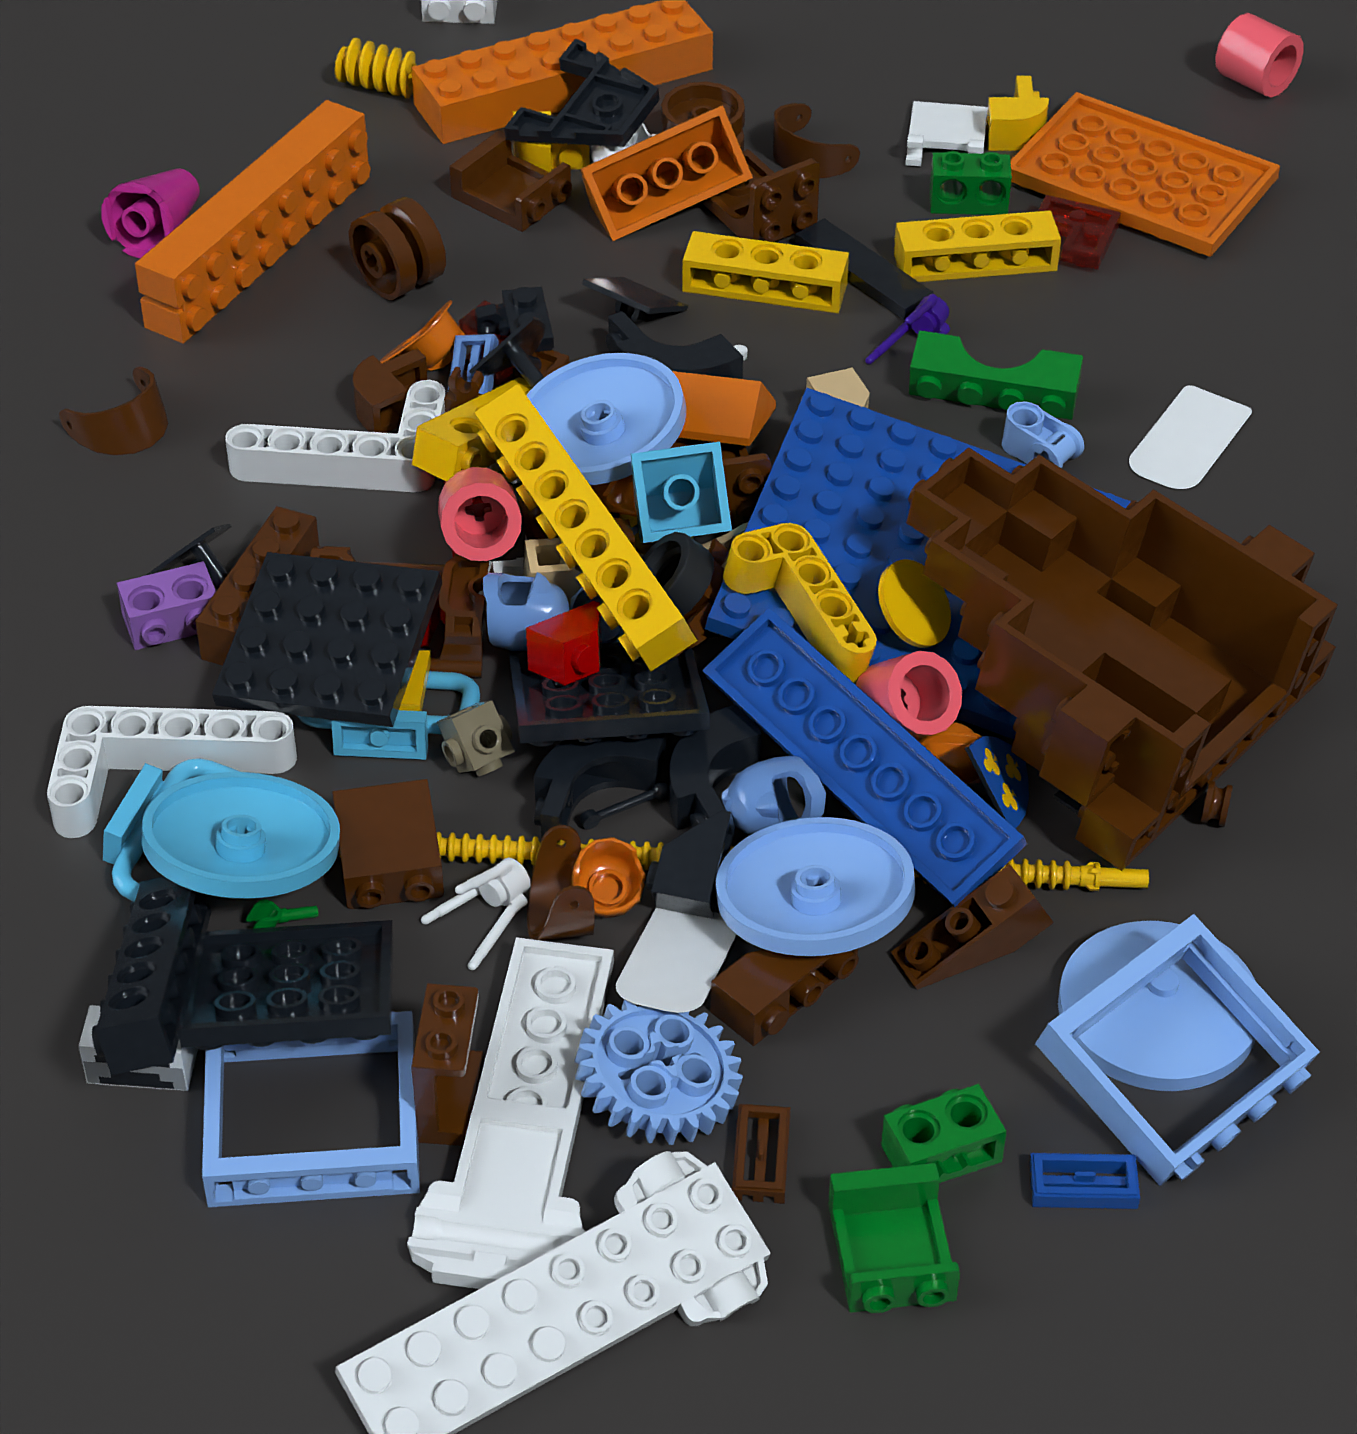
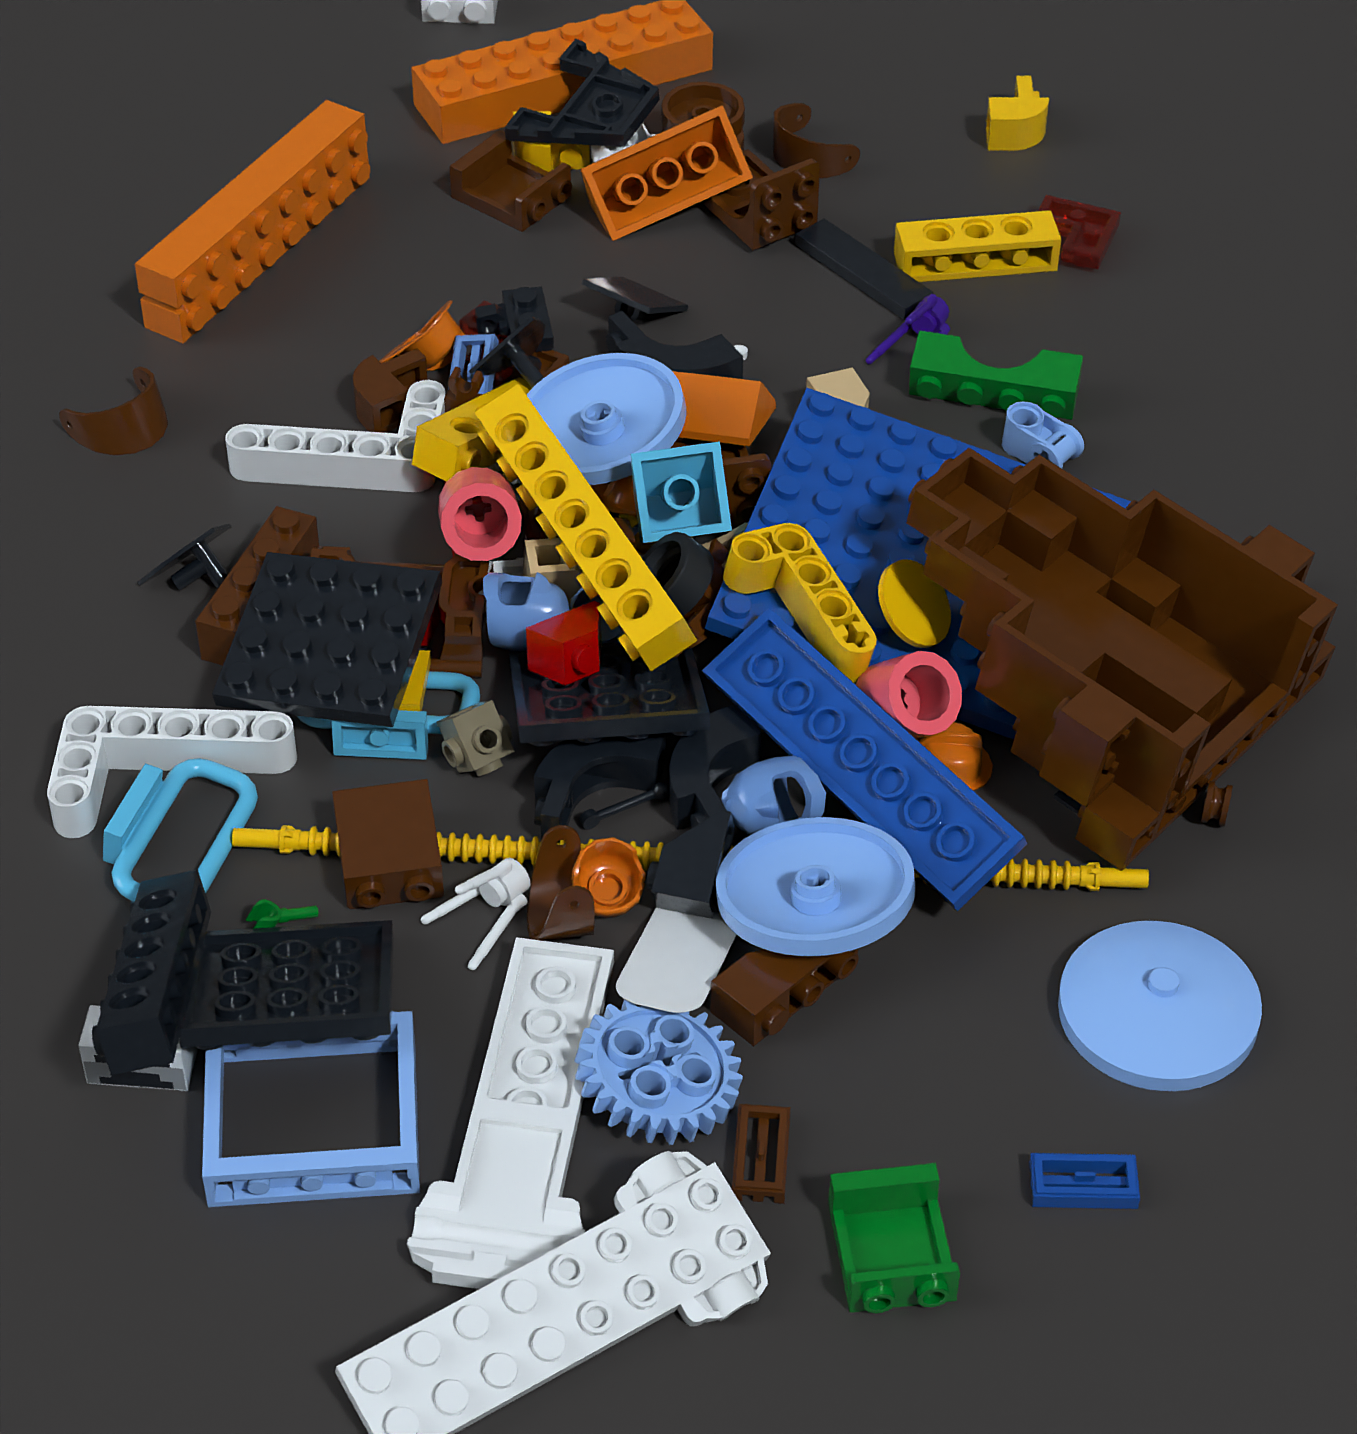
(148, 209): dark pink cone -> none
(165, 604): medium lavender brick -> none
(240, 835): medium azure dish -> none
(376, 69): yellow piece -> none
(397, 248): reddish brown wheel -> none
(444, 1066): reddish brown panel -> none
(765, 272): yellow brick -> none
(942, 1136): green brick -> none
(945, 128): white flag -> none
(970, 183): green brick -> none
(981, 928): reddish brown slope -> none
(1000, 776): blue shield -> none
(1145, 169): orange plate -> none
(1188, 438): white sticker -> none
(1236, 991): light blue window -> none
(1259, 55): coral piece -> none

